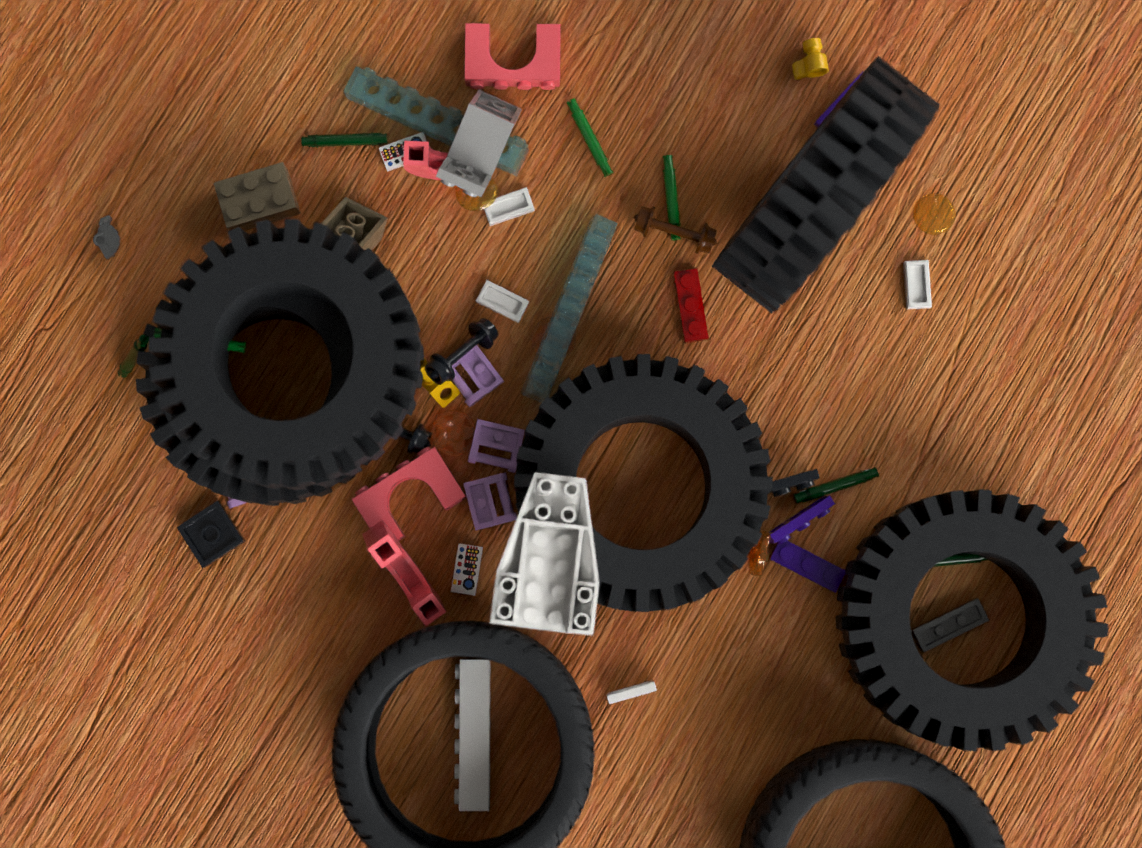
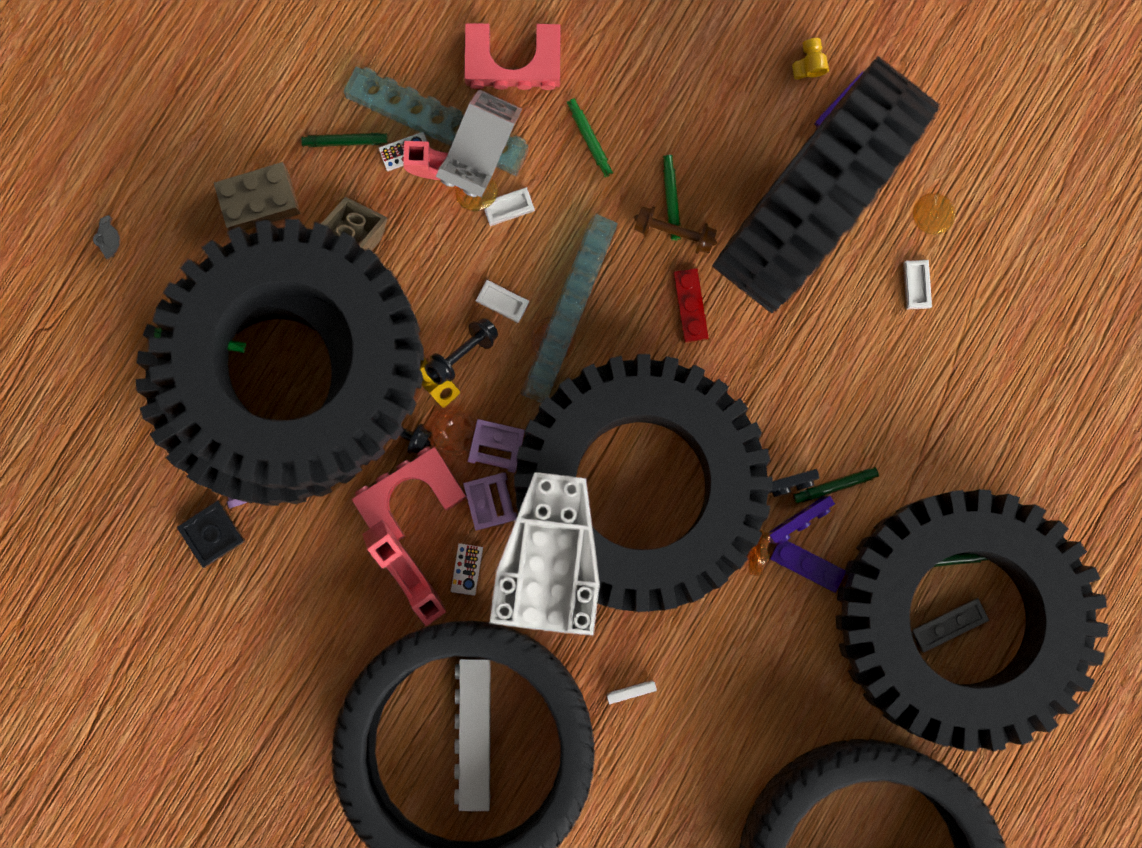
(131, 358): dark green piece -> none
(480, 372): lavender plate -> none

